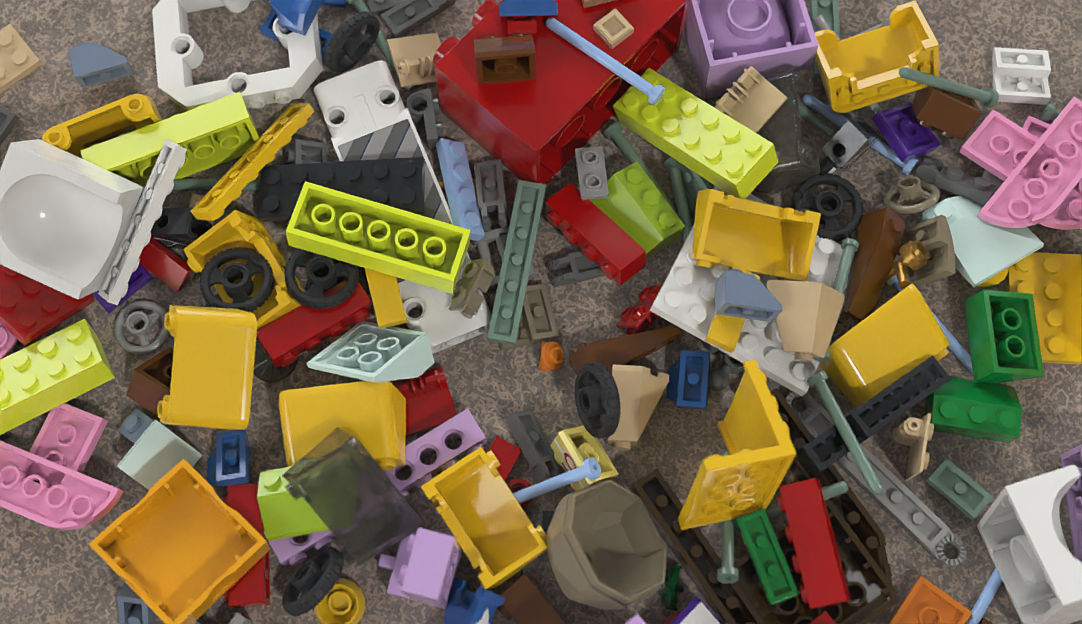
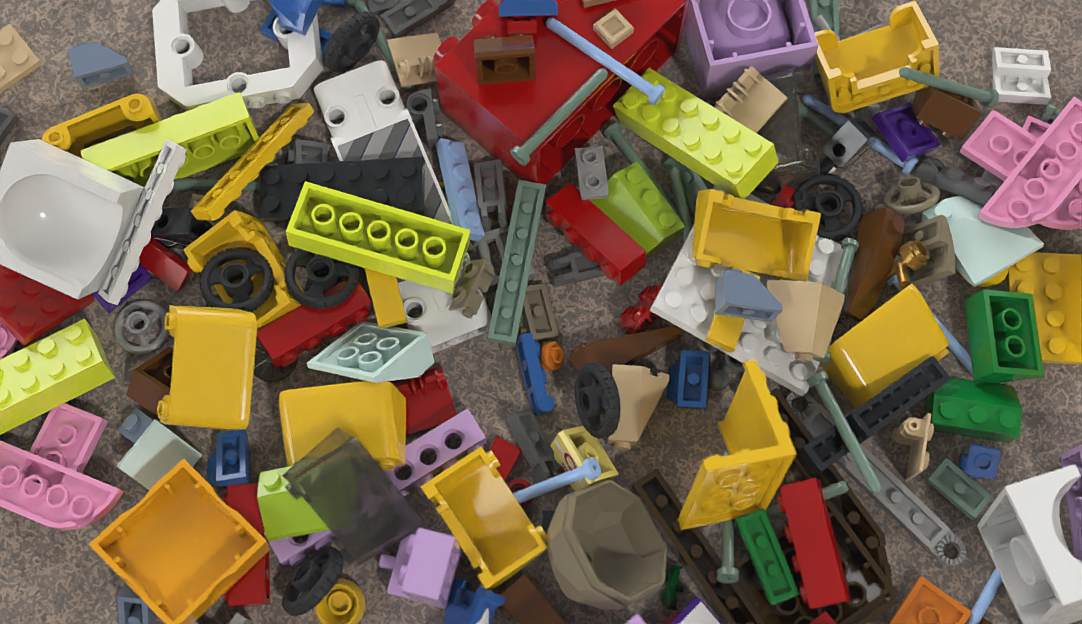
(522, 153): none -> sand green bar
(533, 375): none -> blue plate
(784, 198): none -> red plate
(980, 462): none -> blue bracket

